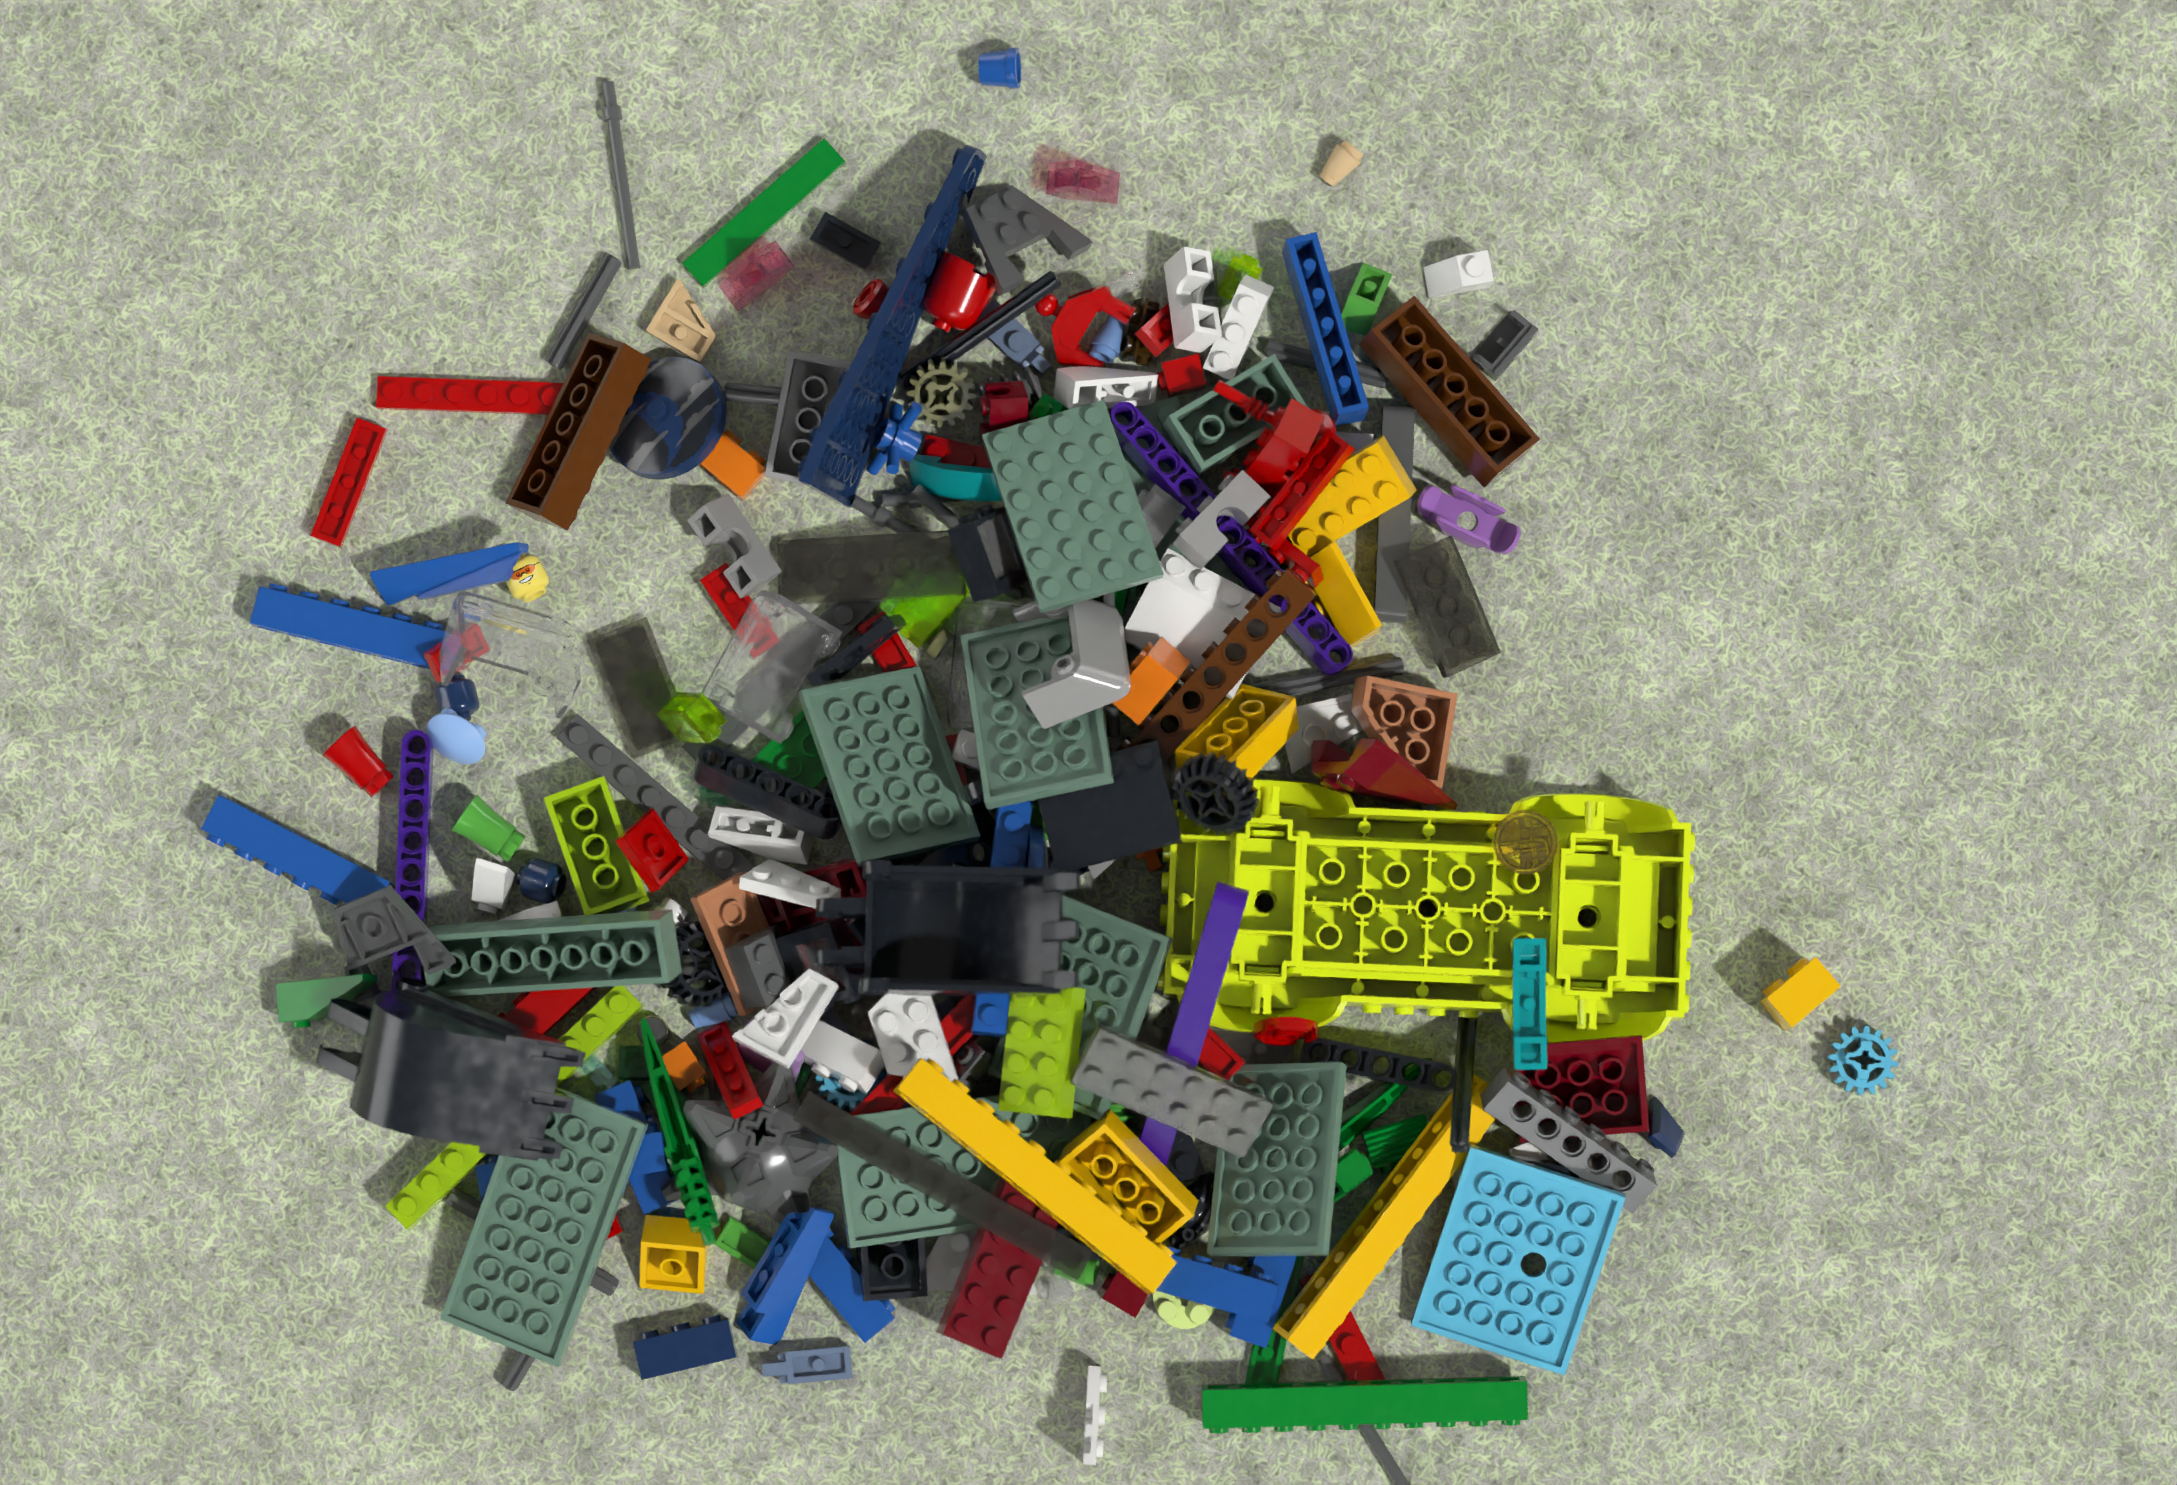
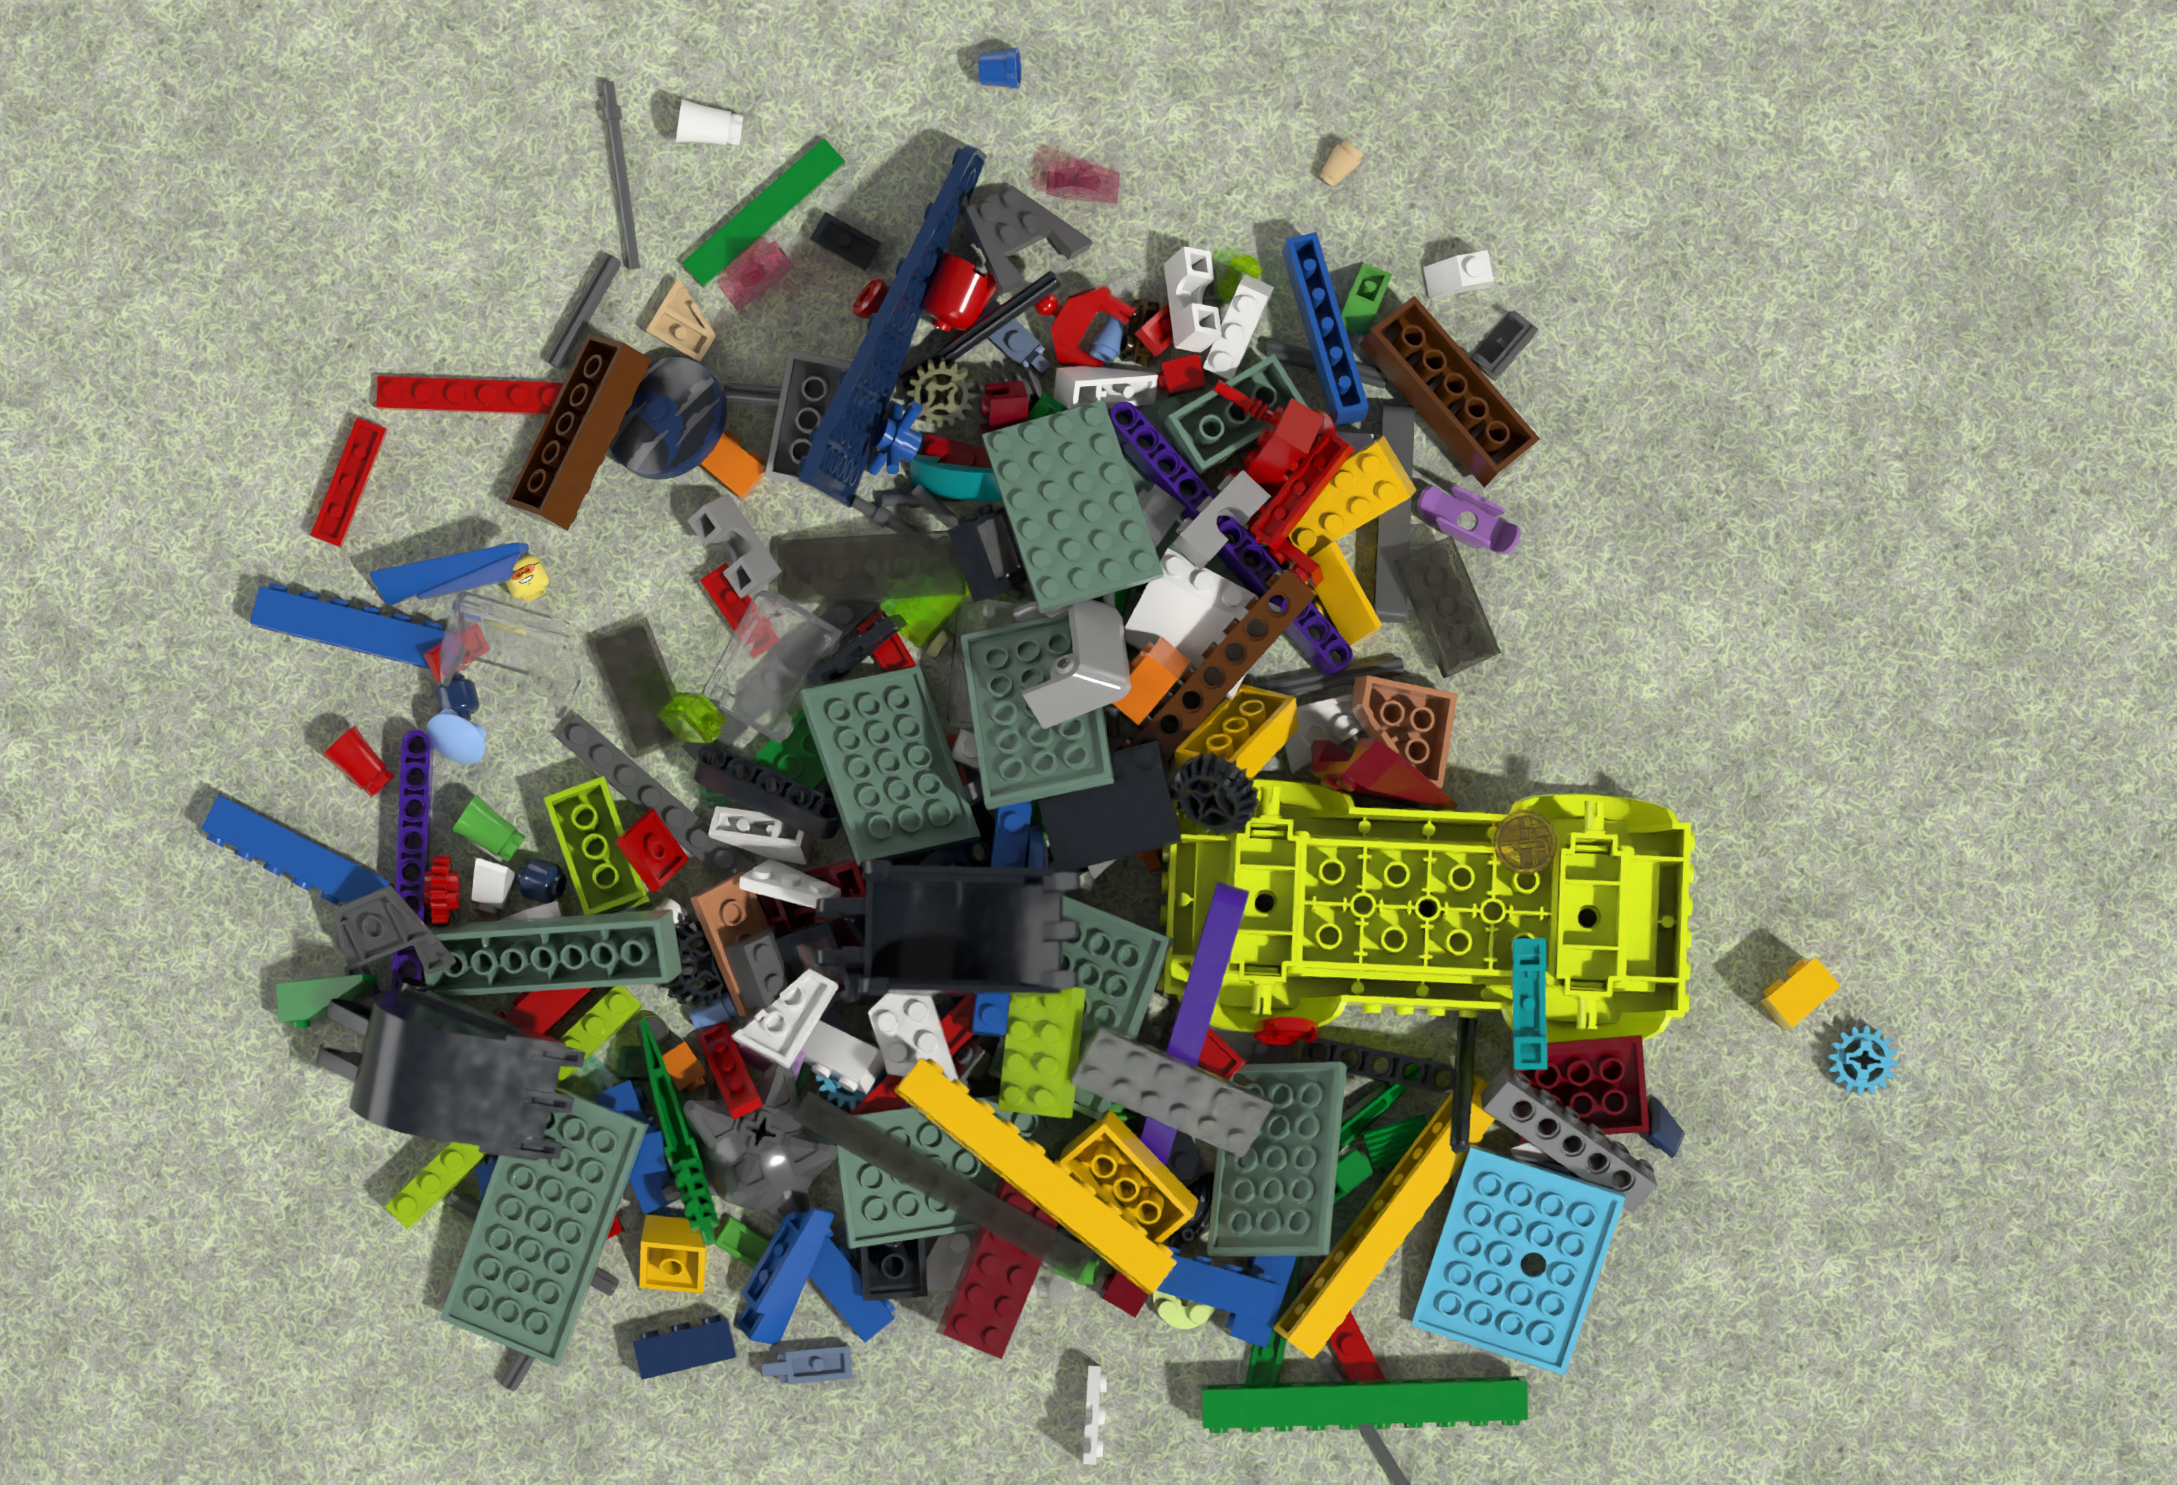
(441, 890): none -> red gear
(708, 125): none -> white plant

